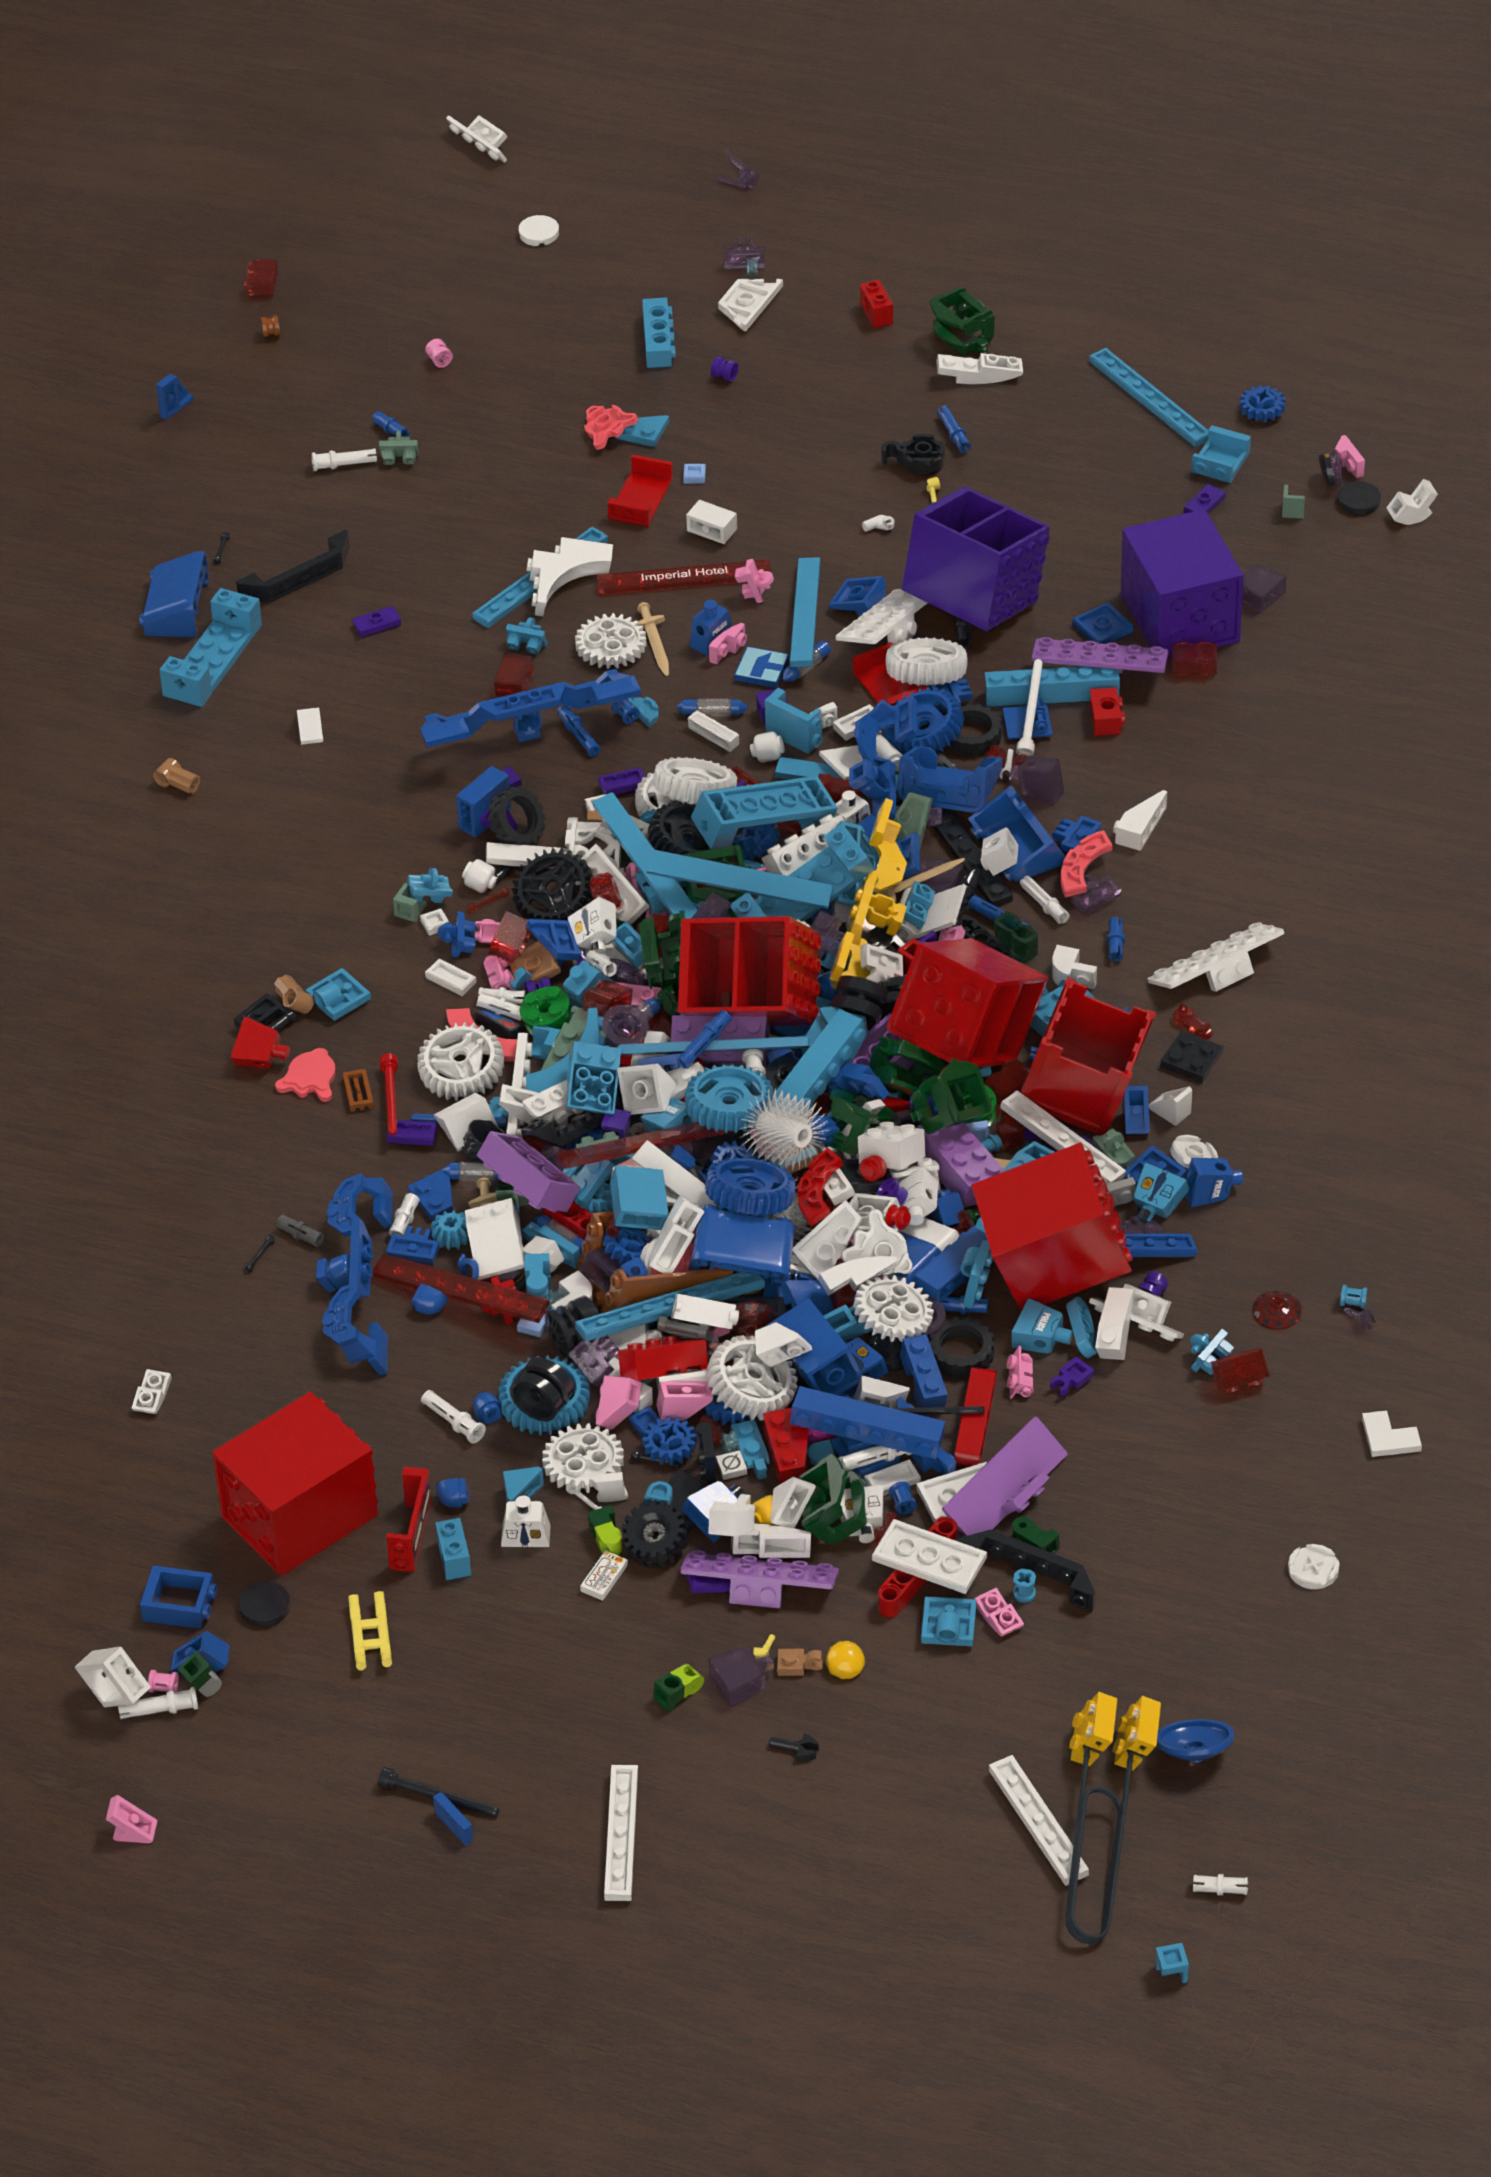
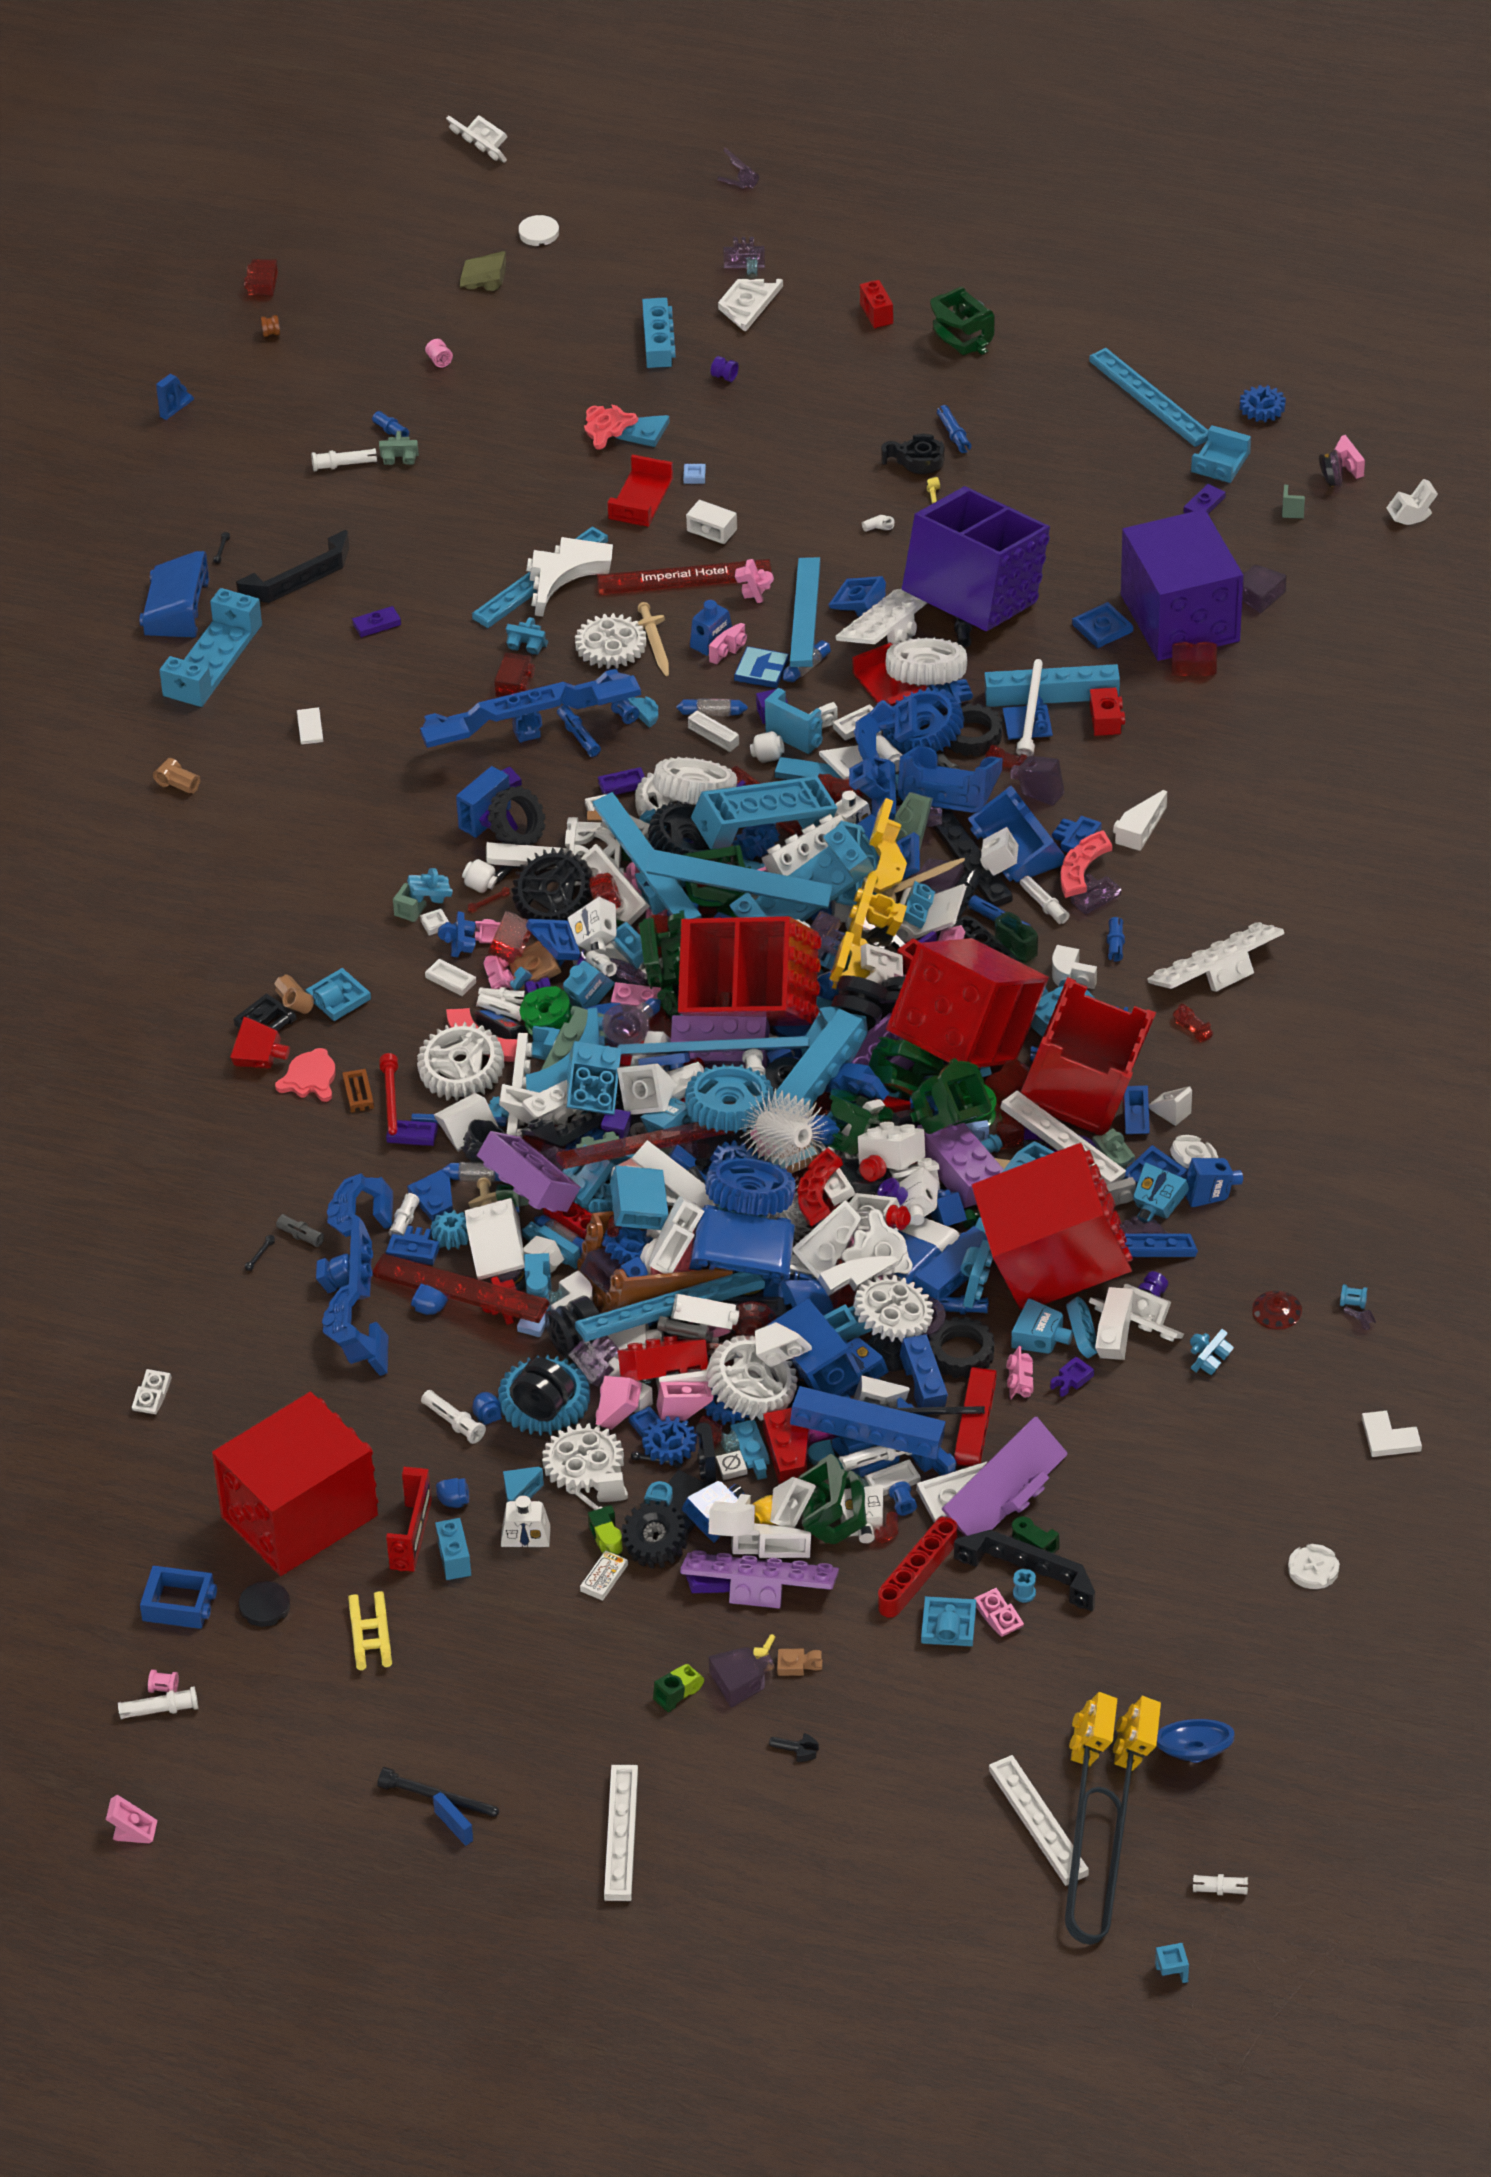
(117, 1686): white window -> none
(200, 1674): dark green leg -> none
(209, 1646): blue slope -> none
(463, 1263): blue piece -> none
(484, 271): none -> olive slope
(606, 996): clear red brick -> none
(710, 1032): blue pin -> none
(713, 907): clear purple hips -> none
(845, 1660): yellow hair -> none
(929, 1556): white tile -> none
(965, 1222): clear red arm -> none
(988, 369): white slope -> none
(1008, 765): white hand -> none
(1100, 655): medium lavender bracket -> none
(1192, 1056): black plate -> none
(1240, 1369): clear red brick -> none
(1359, 497): black tile -> none

